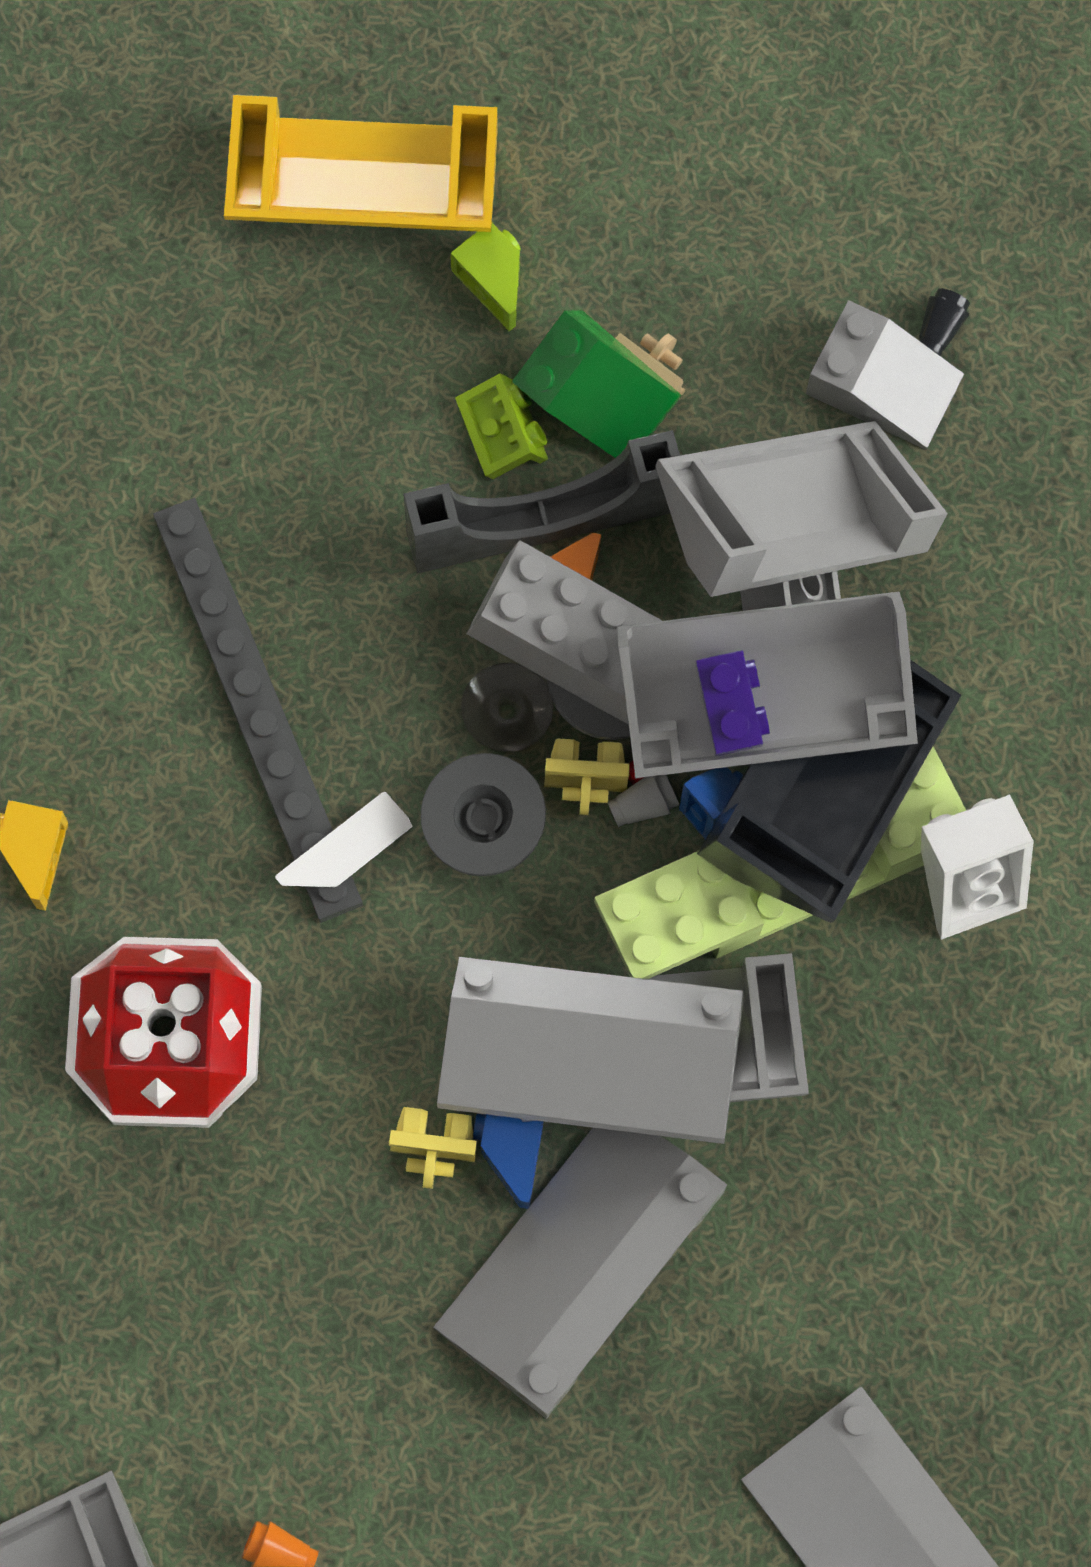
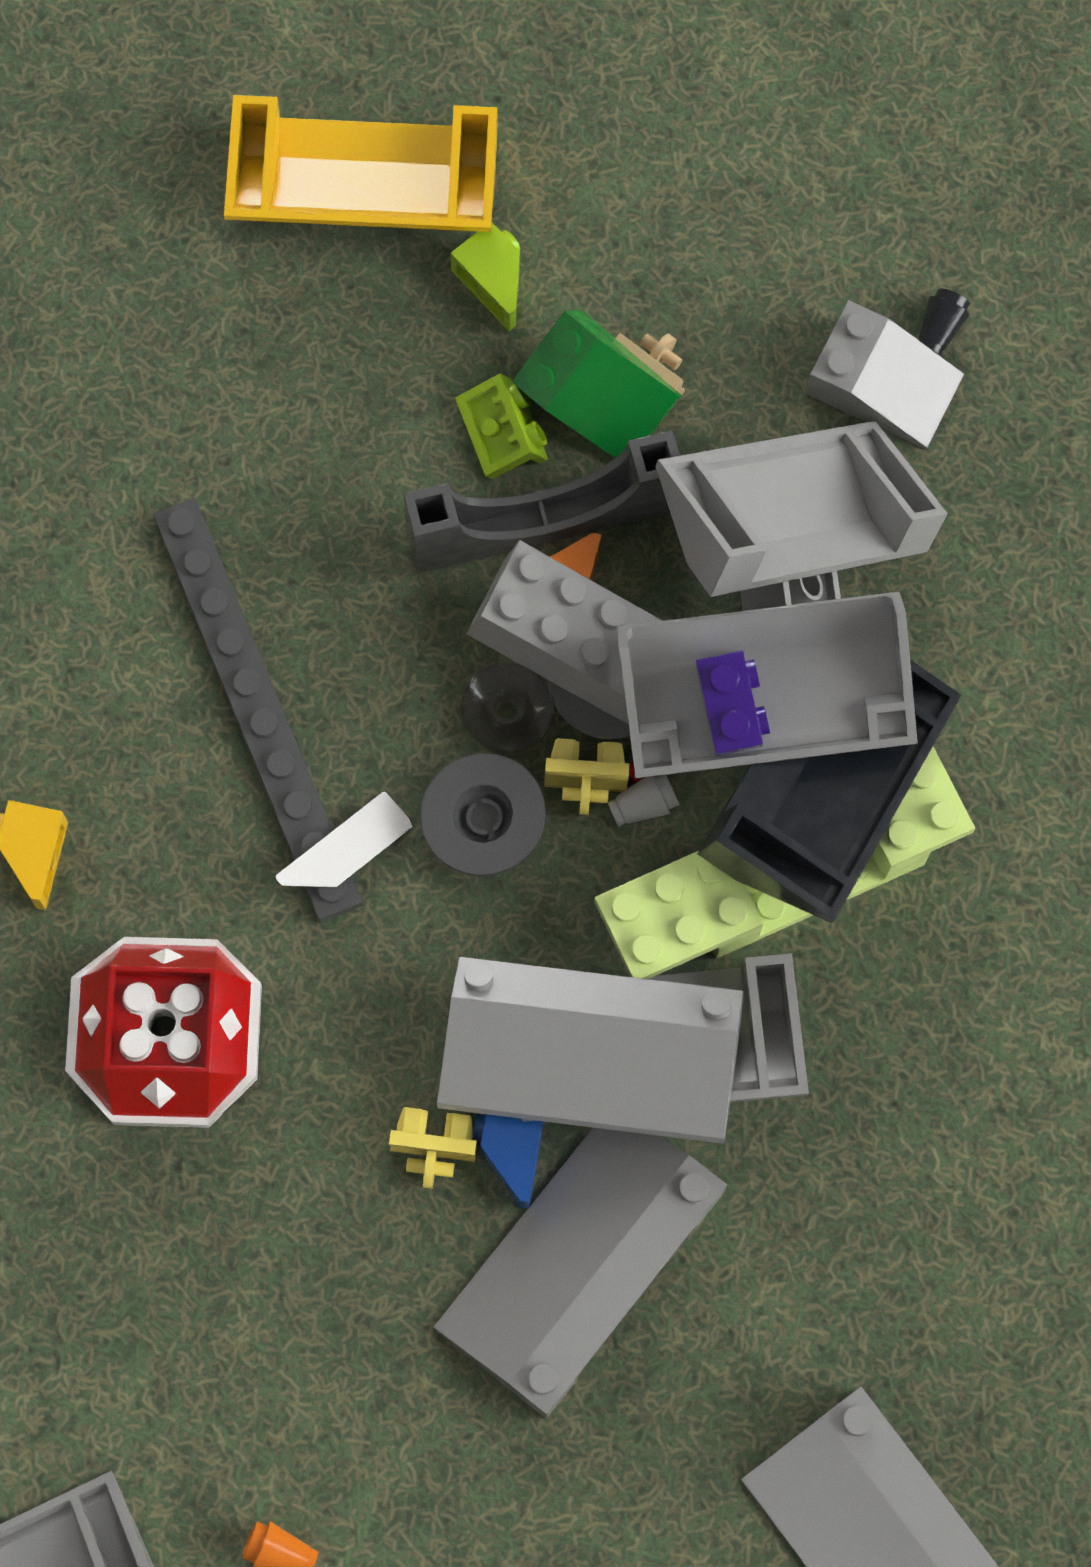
(706, 797): blue slope -> none
(977, 865): white slope -> none

